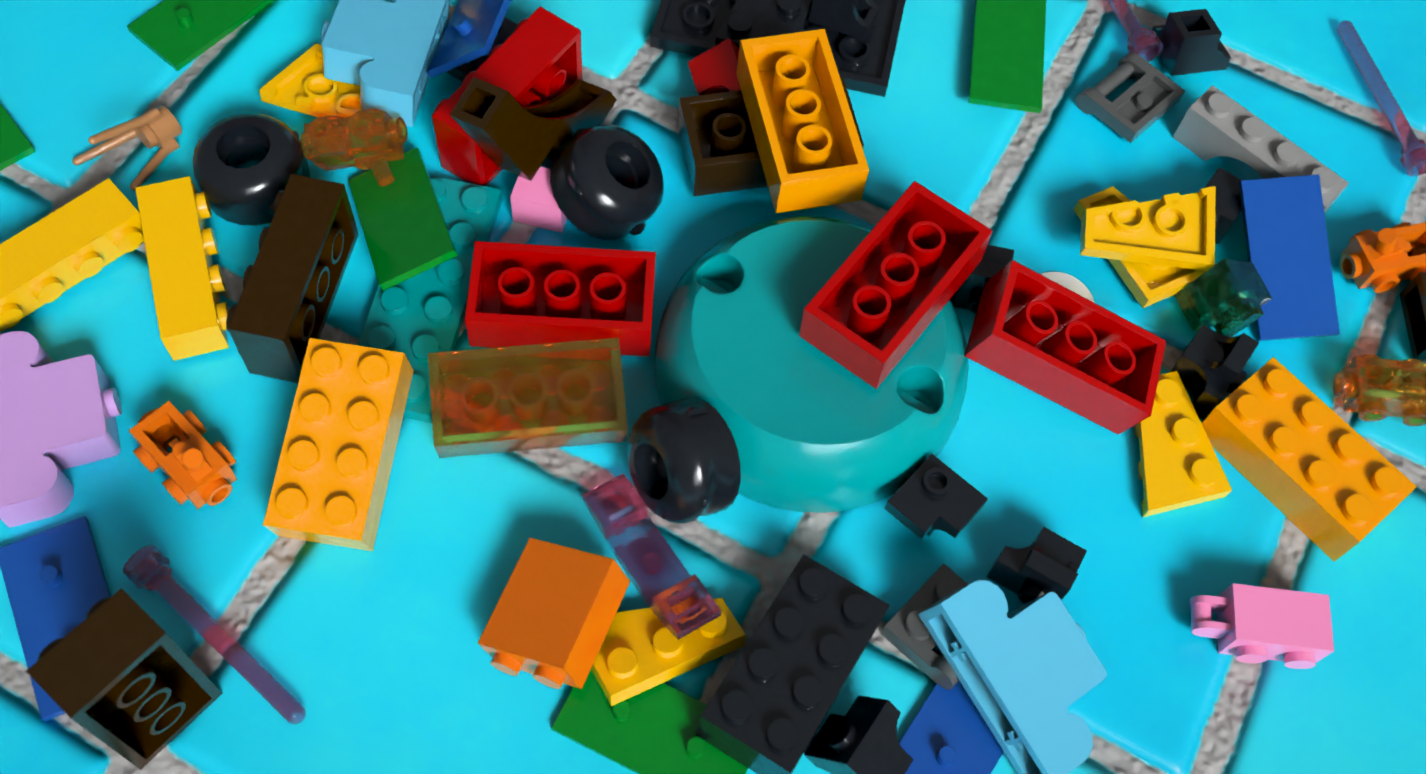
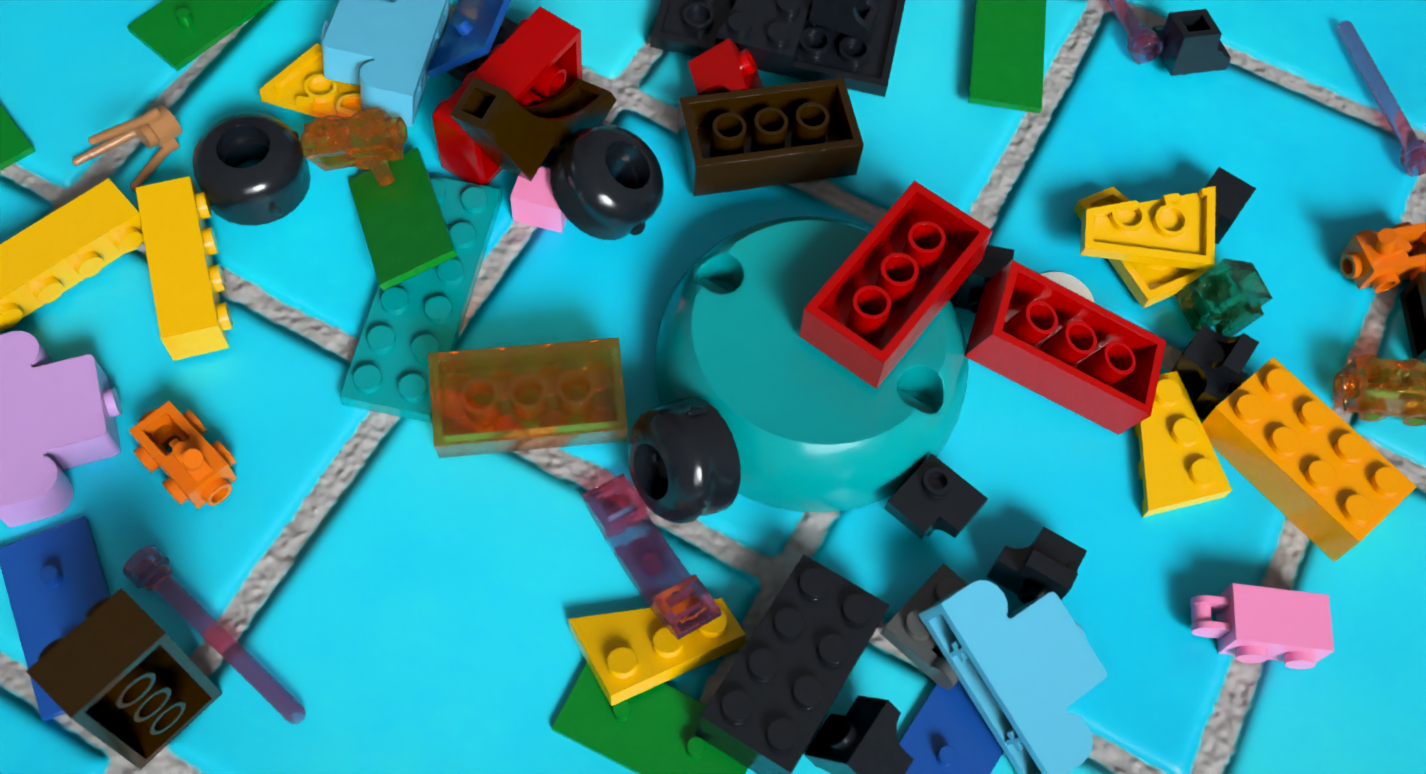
(293, 277): dark brown brick -> none
(339, 445): light orange brick -> none
(554, 614): orange brick -> none
(560, 296): red brick -> none
(801, 121): light orange brick -> none
(1138, 105): dark grey plate -> none
(1223, 127): light grey arch -> none
(1291, 255): blue piece -> none

